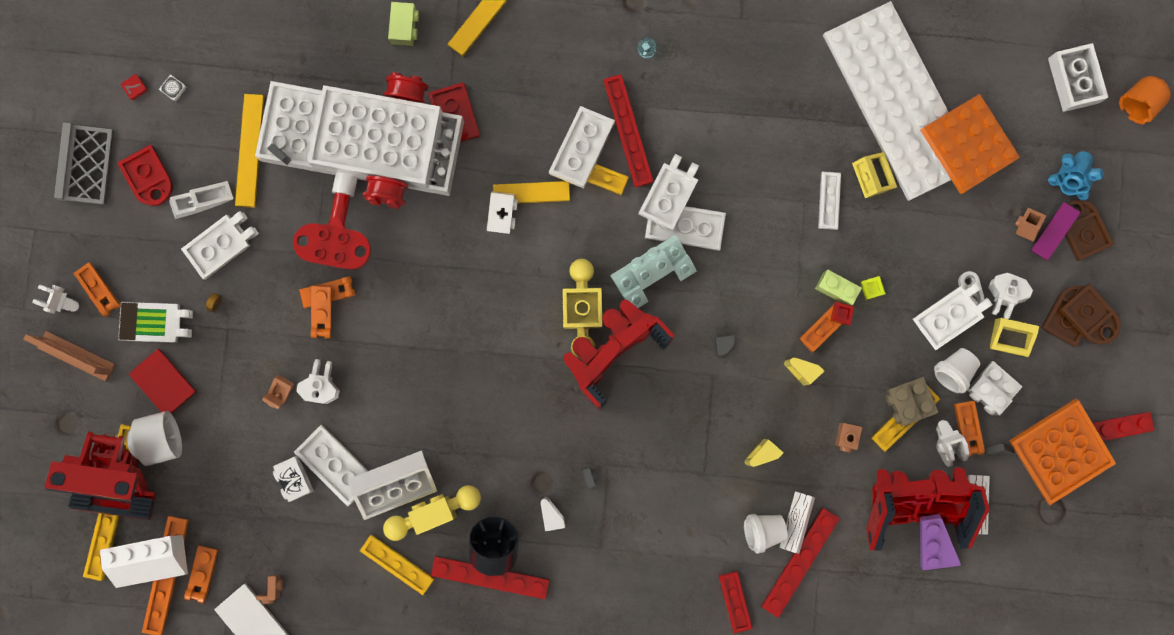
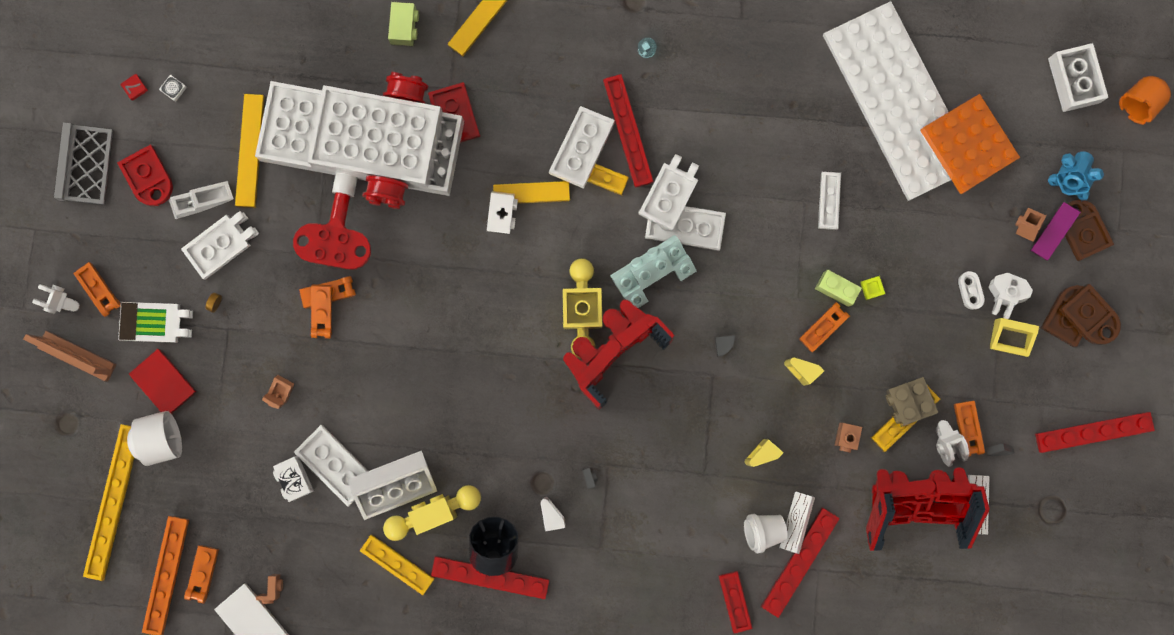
(104, 480): red container -> none
(145, 561): white slope -> none
(279, 154): dark grey tile -> none
(316, 383): white hinge -> none
(842, 313): red tile -> none
(868, 177): light yellow tile -> none
(935, 544): medium lavender wing -> none
(951, 315): white tile -> none
(957, 370): white piece -> none
(994, 389): white plate -> none
(1062, 451): orange plate -> none

